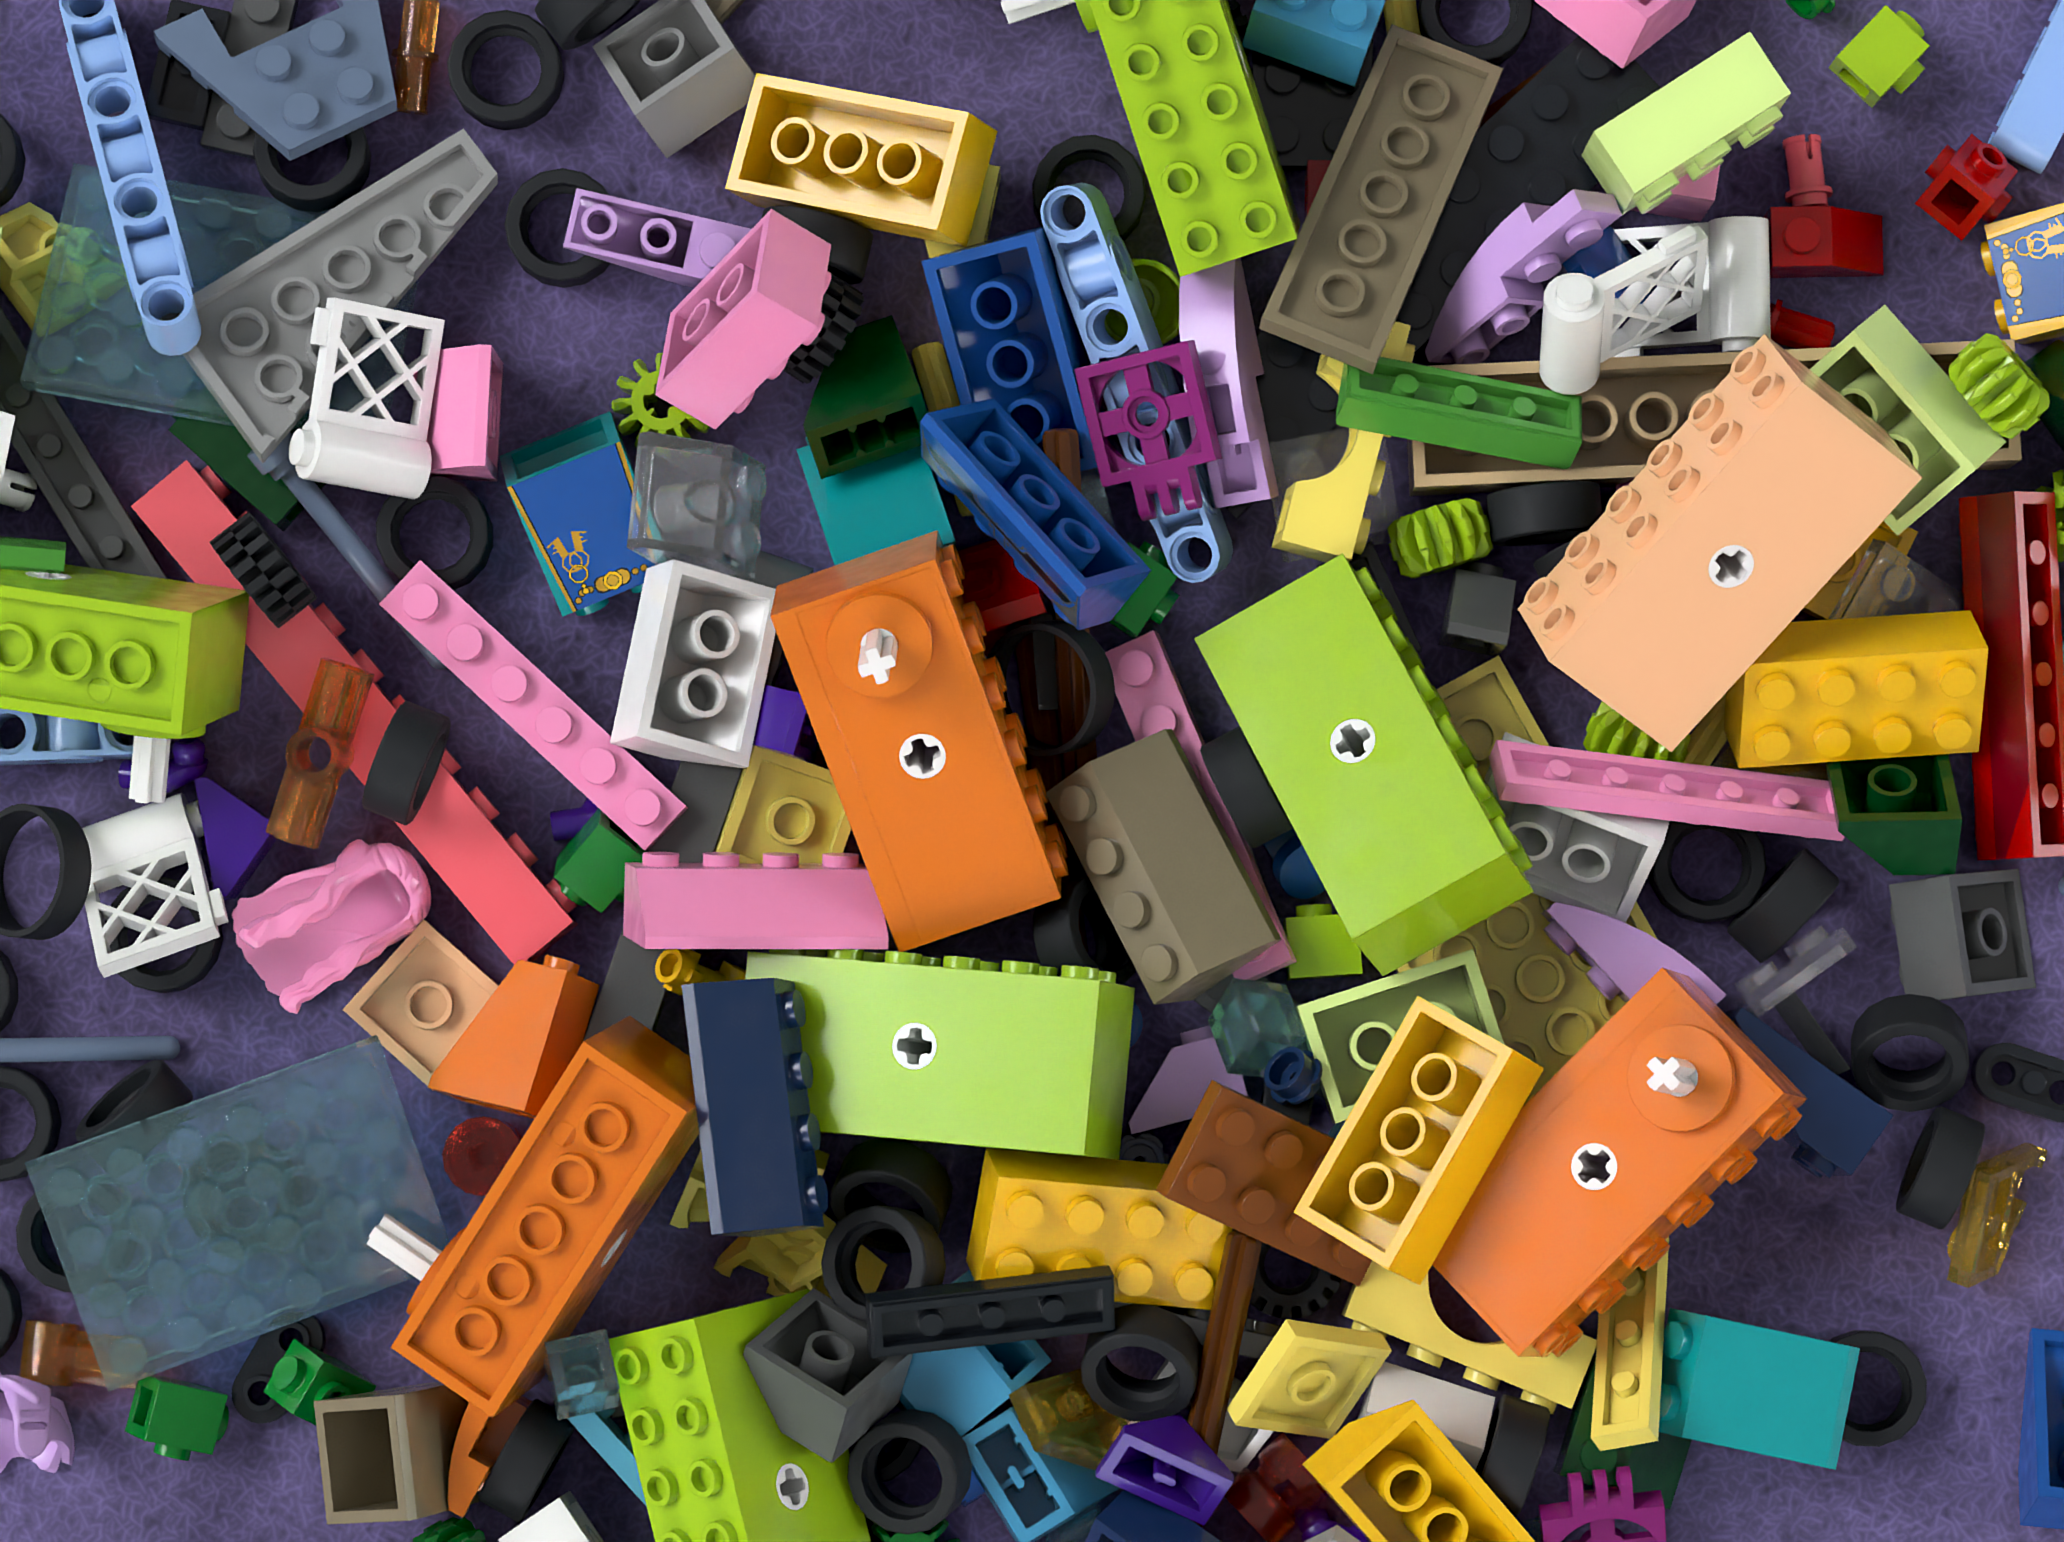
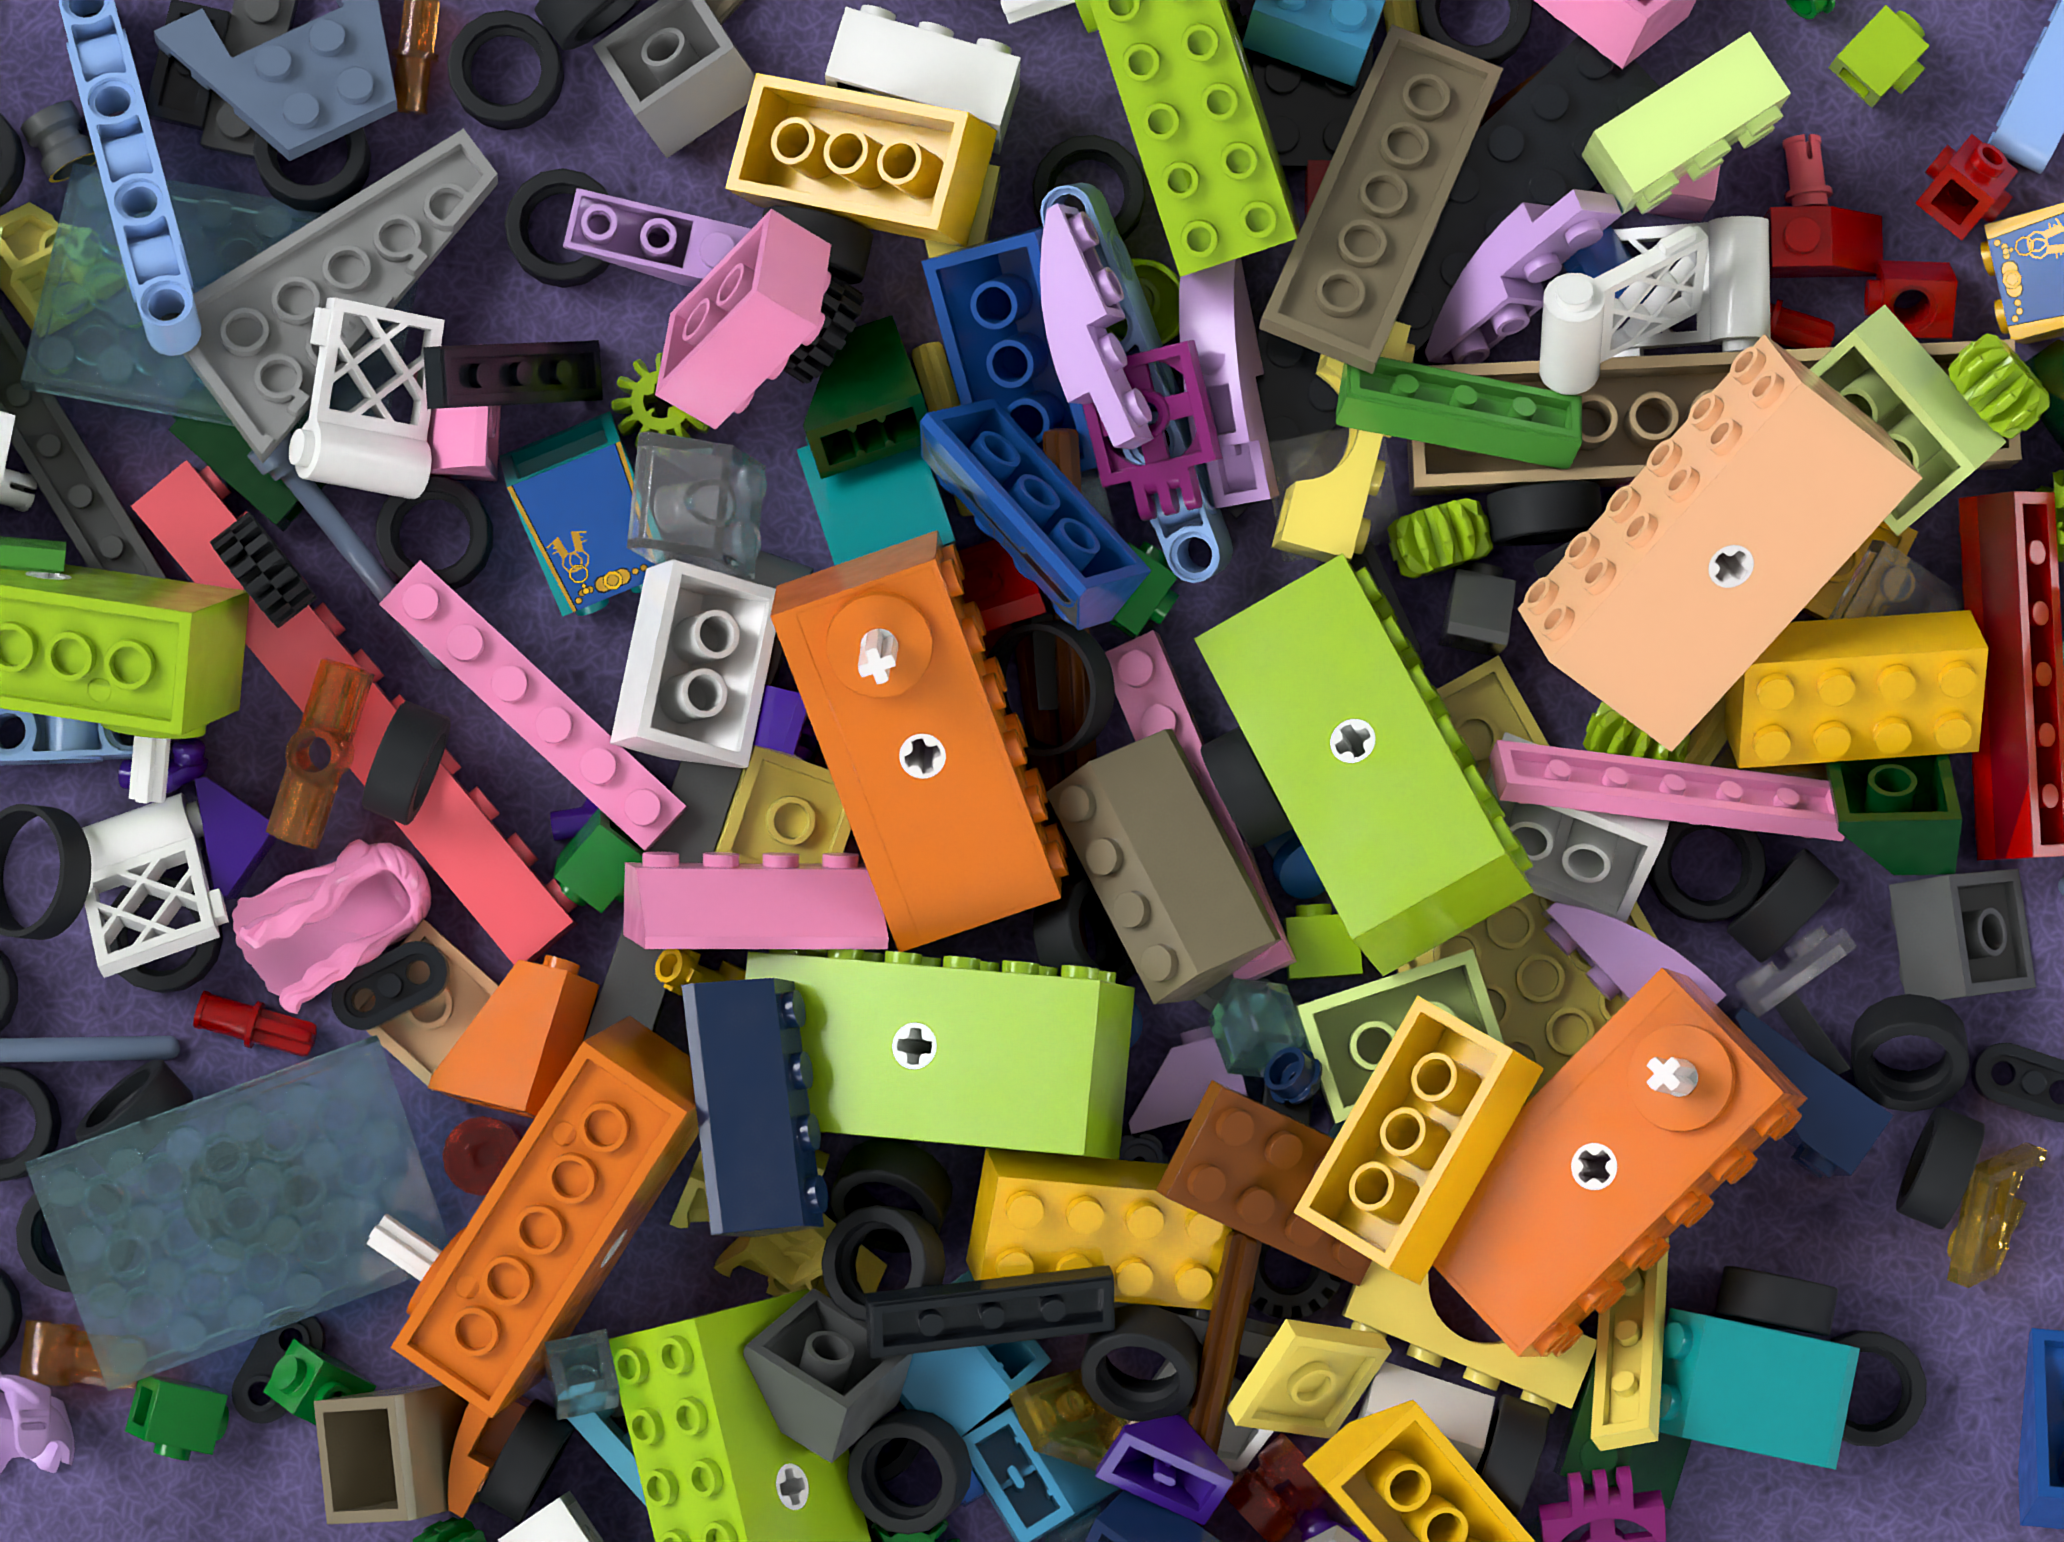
(59, 140): none -> dark grey wheel
(255, 1024): none -> red axle
(390, 982): none -> black plate
(512, 374): none -> black tile
(924, 66): none -> white brick
(1077, 306): none -> lavender slope
(1777, 1300): none -> black tyre
(1935, 311): none -> red brick

